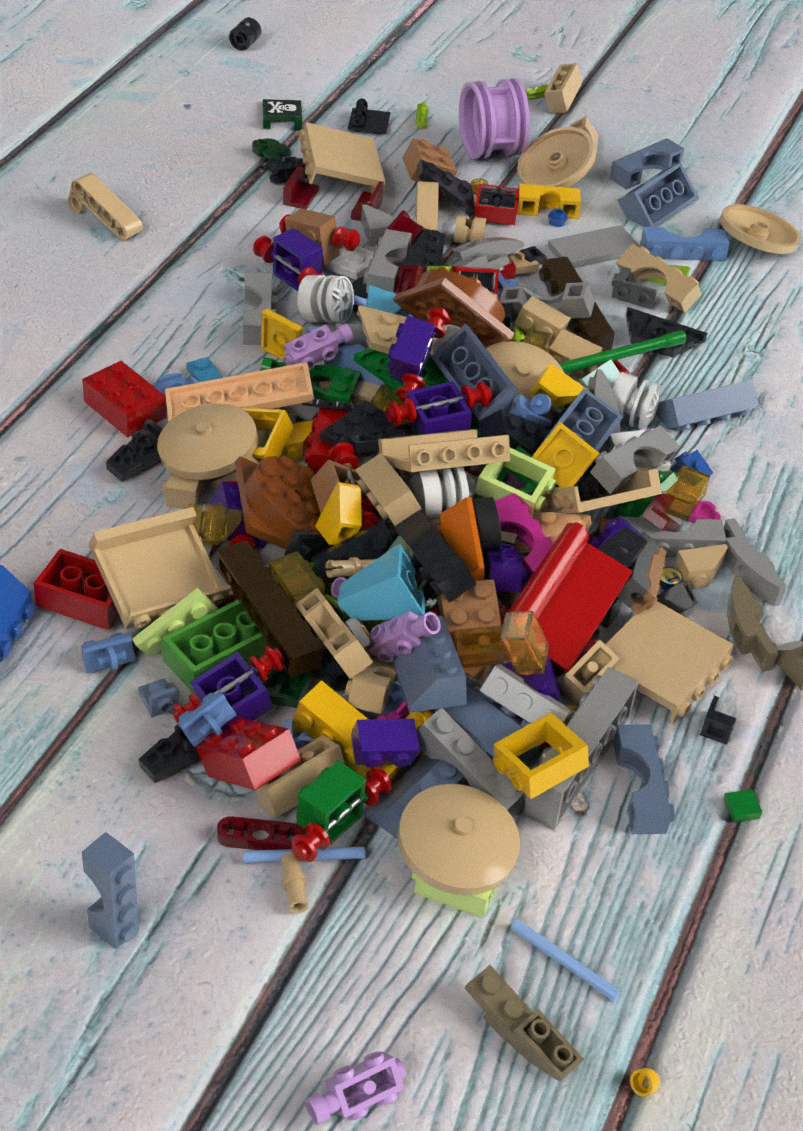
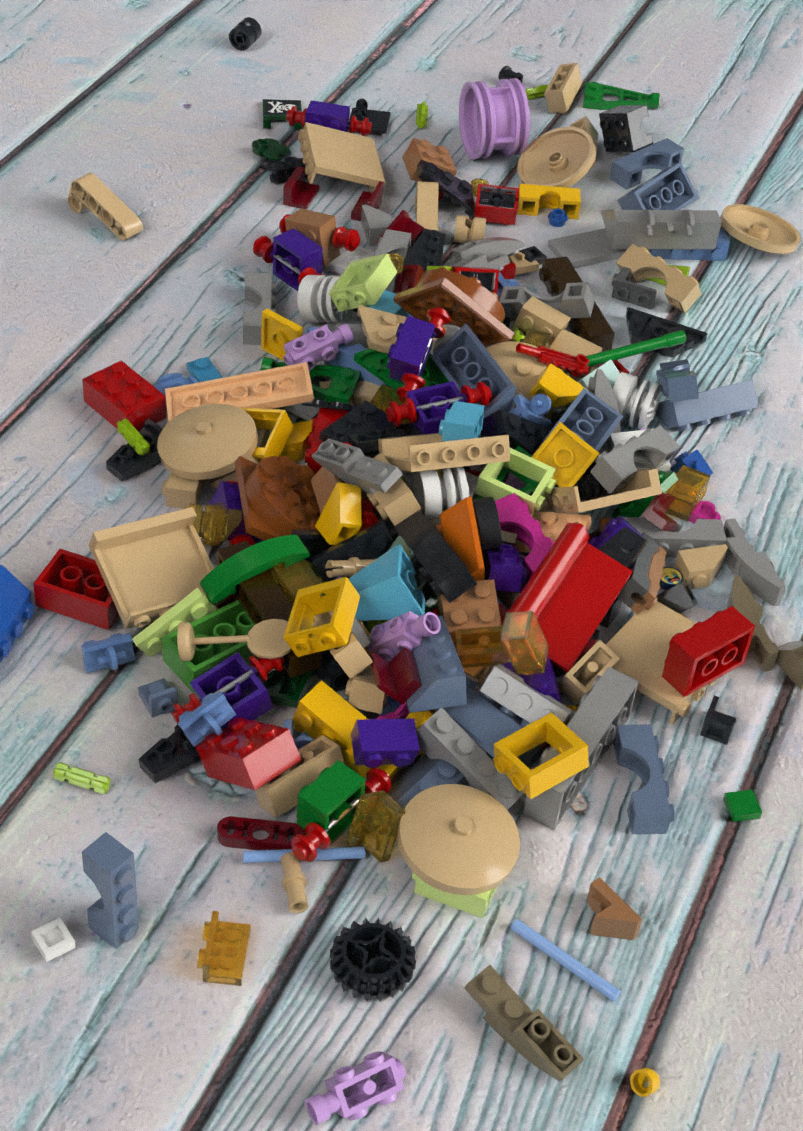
(53, 939): none -> white plate
(81, 778): none -> lime axle
(133, 437): none -> lime axle
(224, 952): none -> clear yellow bracket
(251, 562): none -> green slope
(262, 640): none -> tan piece
(329, 116): none -> dark purple brick
(340, 598): none -> yellow window
(355, 468): none -> light grey slope
(363, 284): none -> yellowish green window
(375, 824): none -> clear yellow bracket
(382, 973): none -> black gear
(397, 261): none -> clear yellow bush
(398, 677): none -> dark red panel
(462, 421): none -> medium azure brick
(507, 73): none -> black bush
(574, 365): none -> red piece
(594, 97): none -> green plate
(613, 915): none -> medium nougat slope
(623, 128): none -> black piece
(662, 228): none -> light grey piece
(677, 381): none -> sand blue arch
(707, 650): none -> red brick

